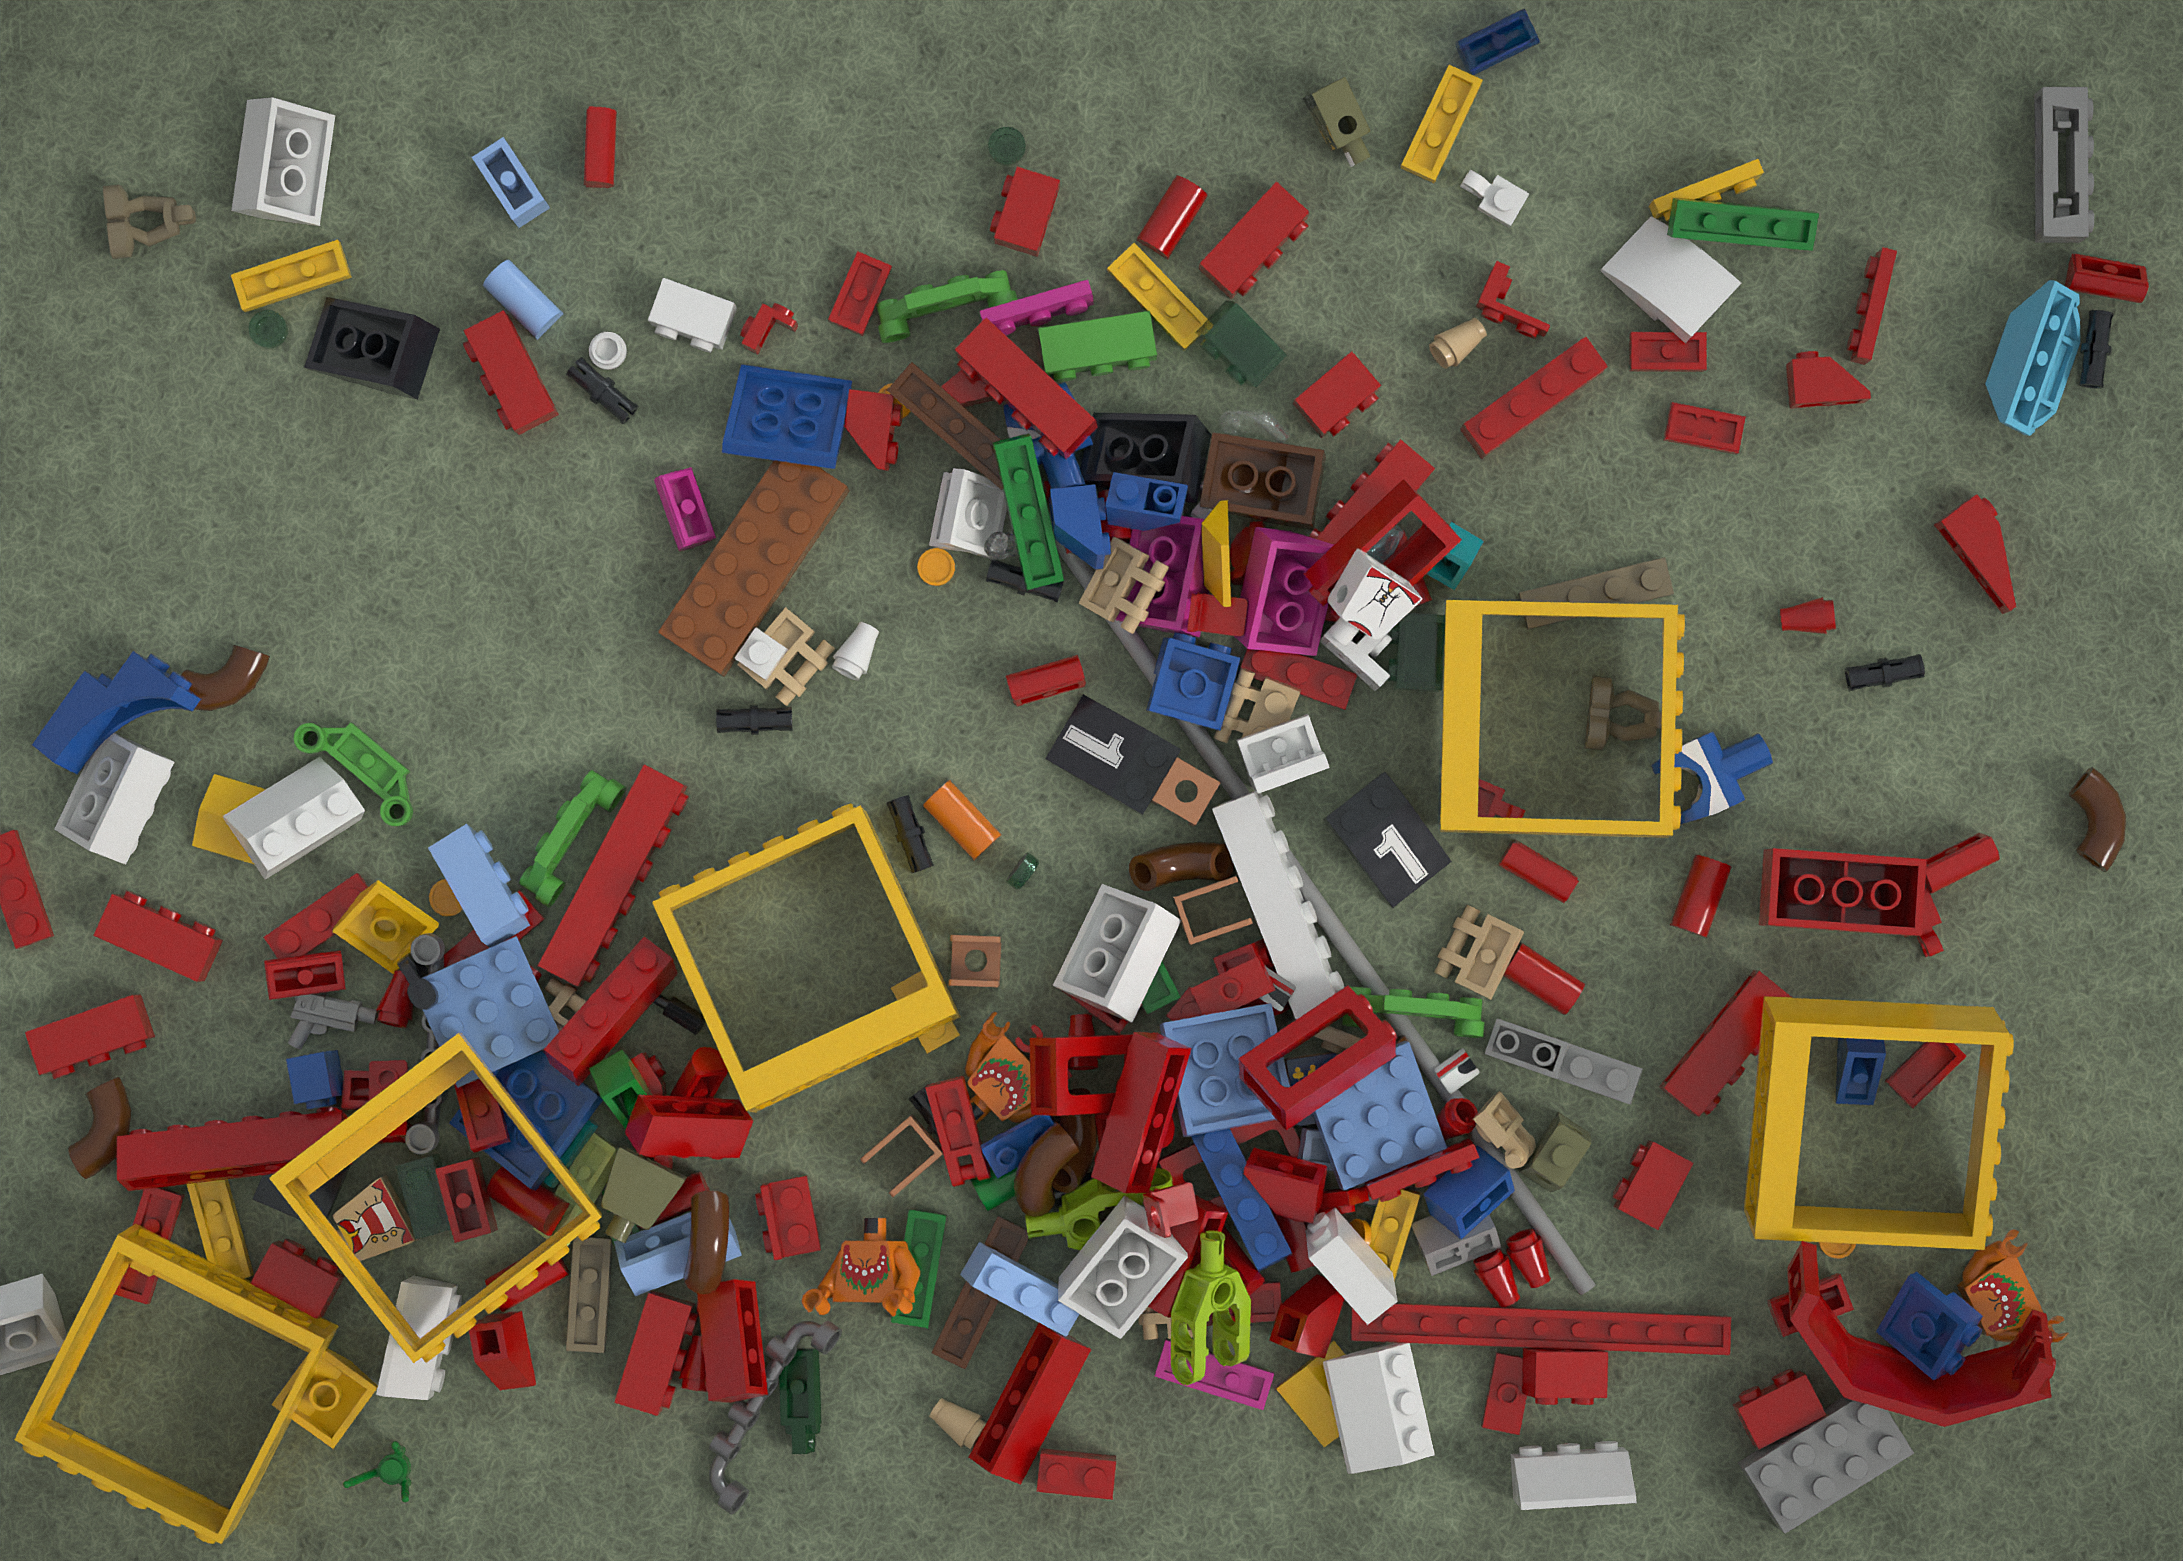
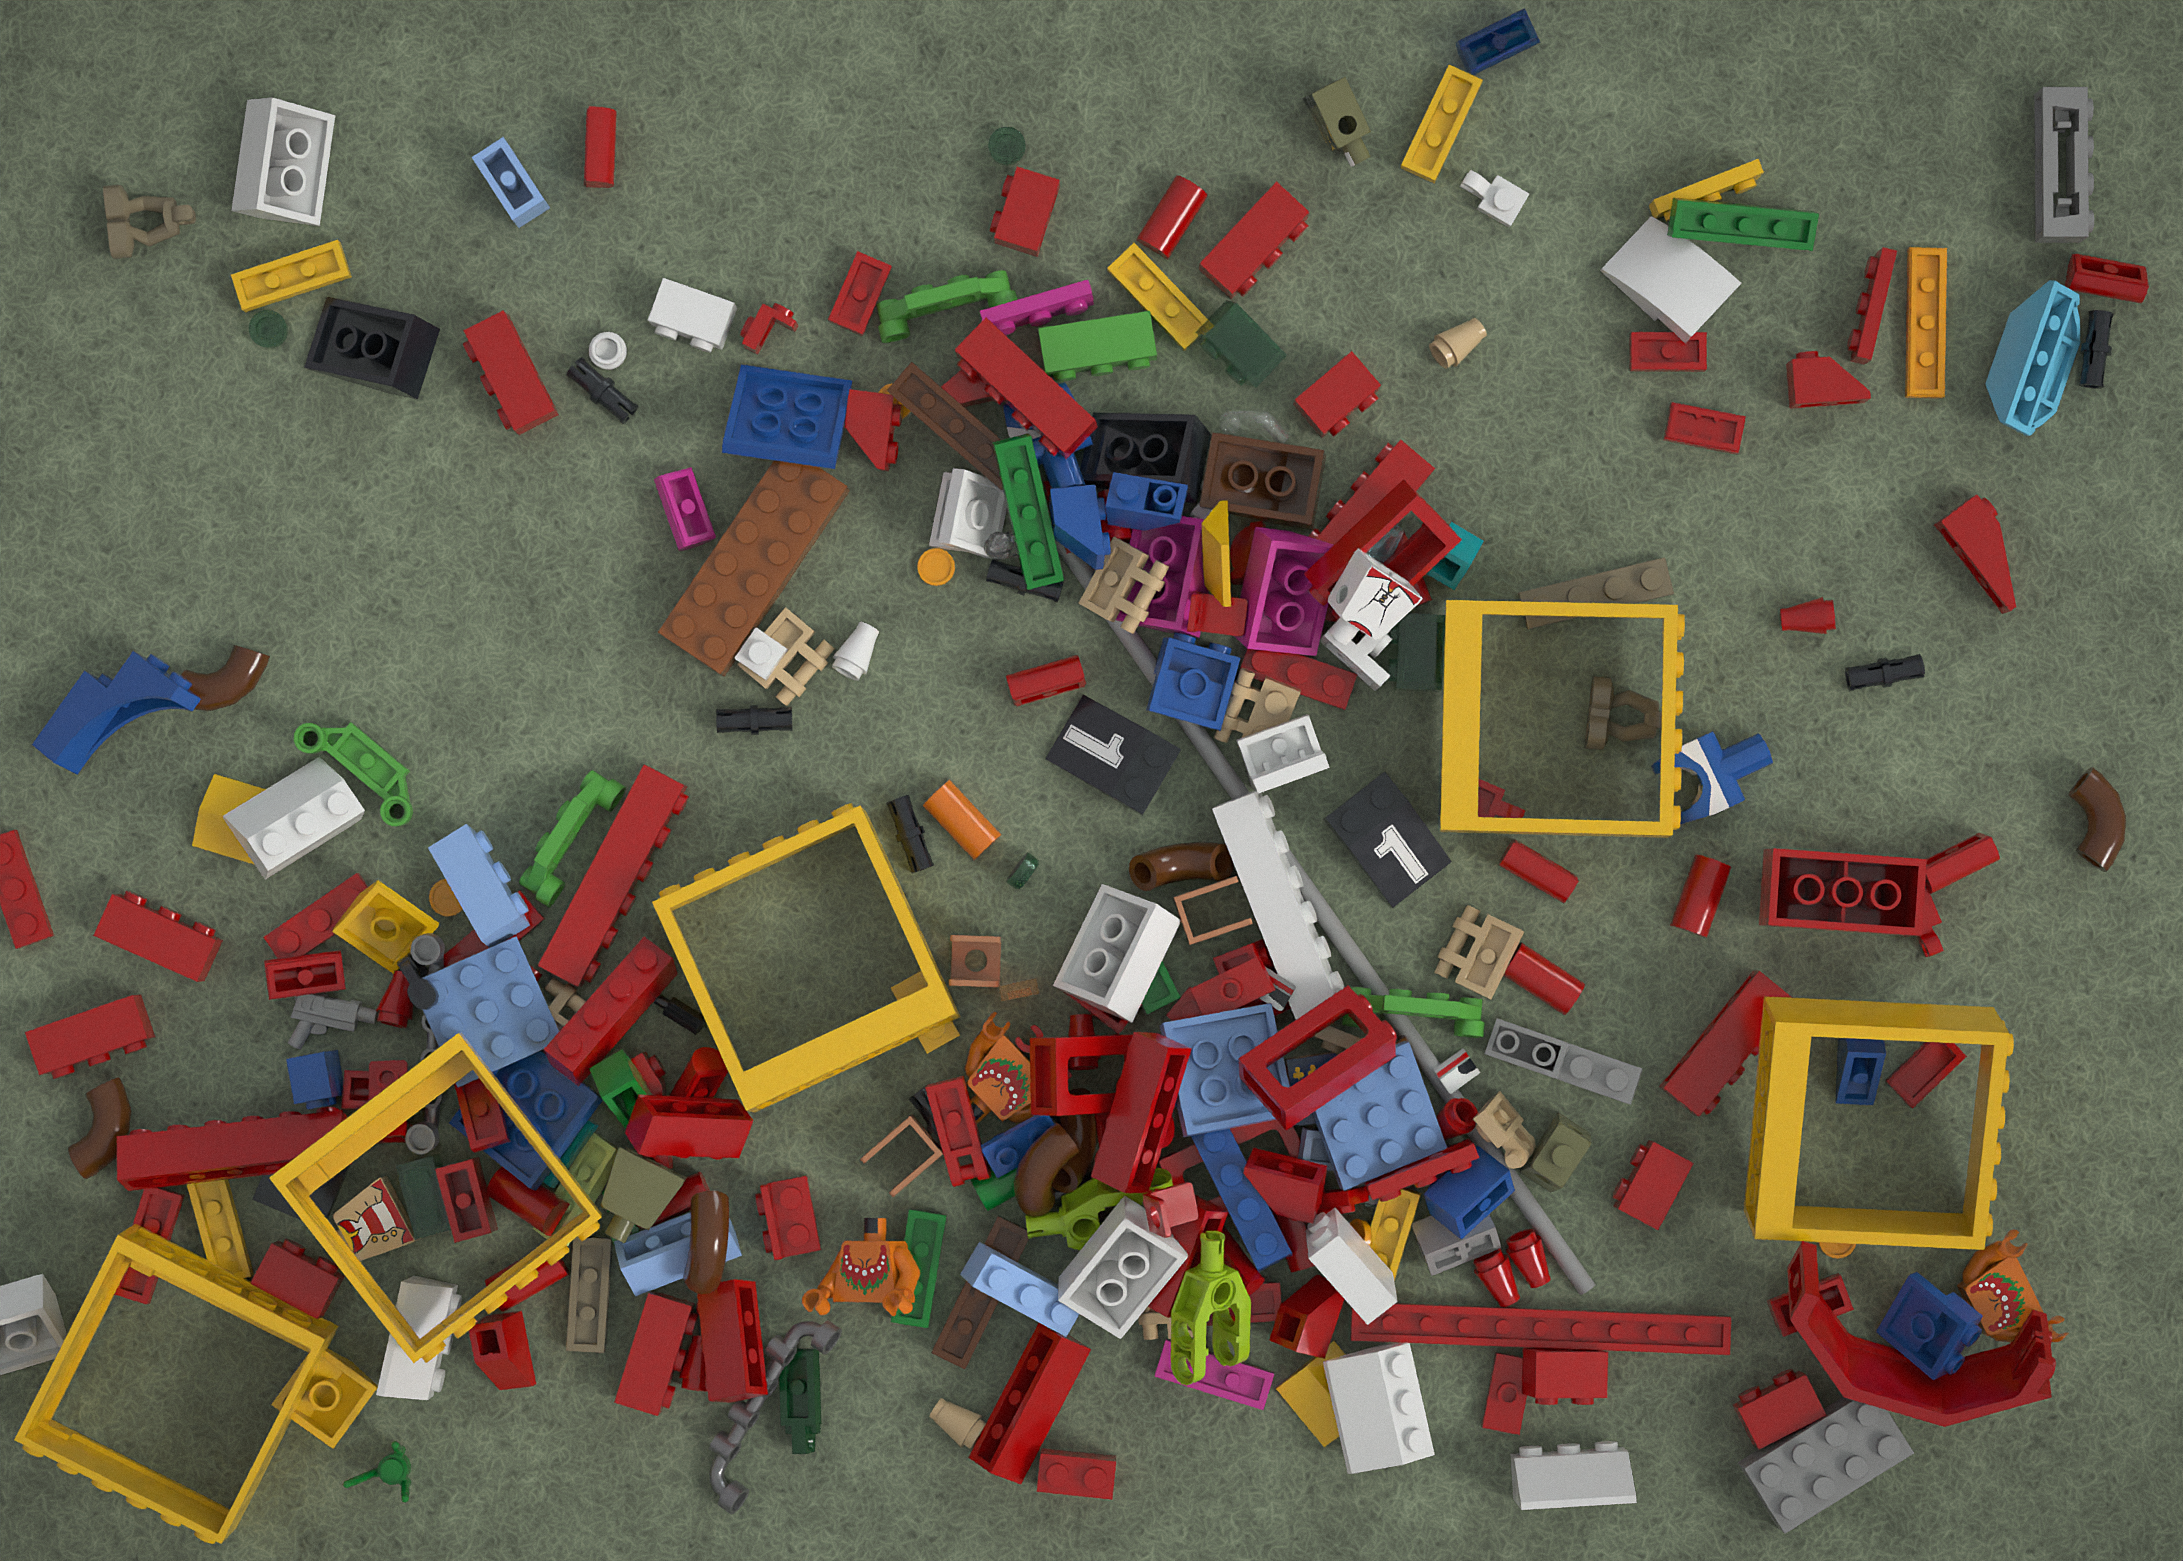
(114, 797): white slope -> none
(522, 299): light blue brick -> none
(1019, 989): none -> clear orange tile
(1191, 810): nougat piece -> none
(1497, 287): red bracket -> none
(1533, 397): red brick -> none
(1926, 322): none -> light orange tile

